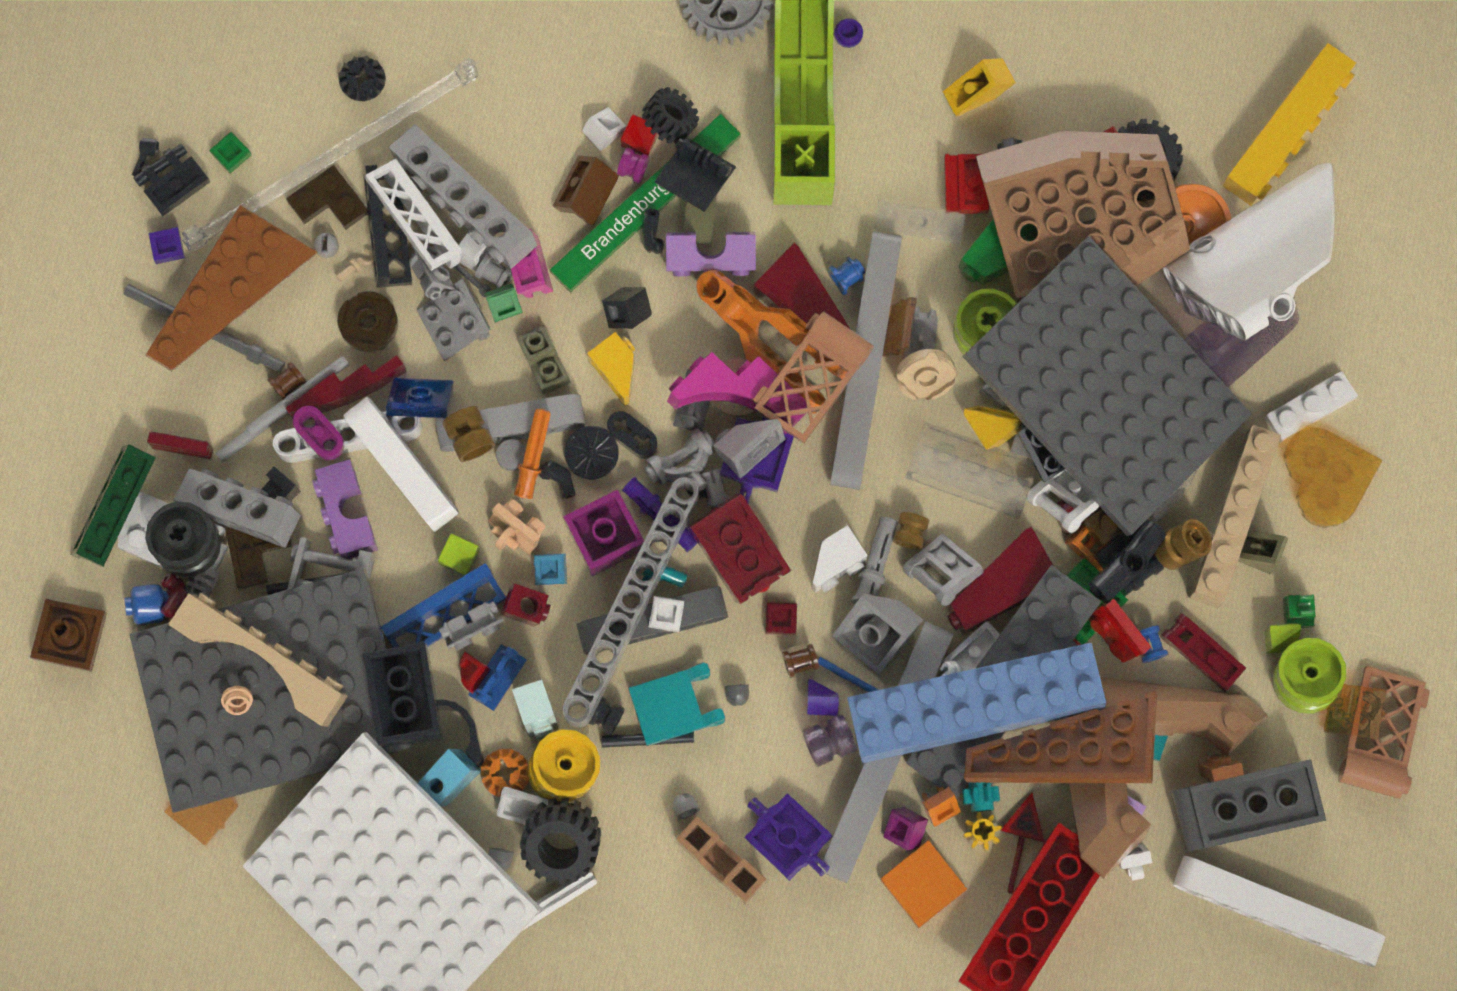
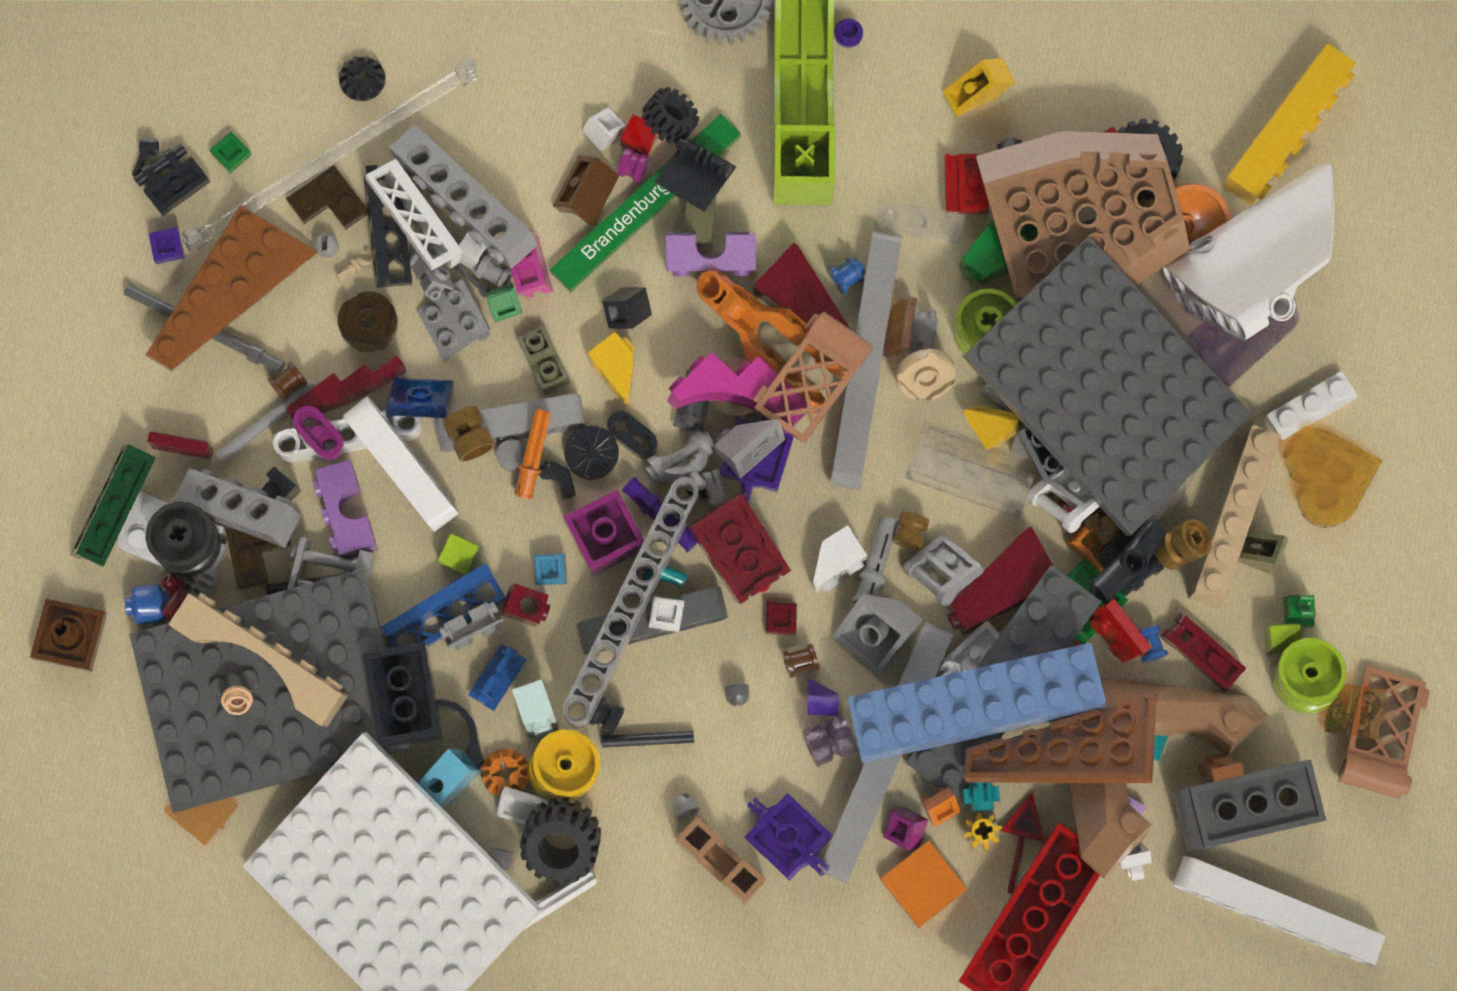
(279, 409): light grey bar -> none
(472, 672): red tile -> none
(512, 530): light nougat hips -> none
(650, 227): black arm -> none
(670, 707): teal flag -> none
(846, 675): blue piece -> none

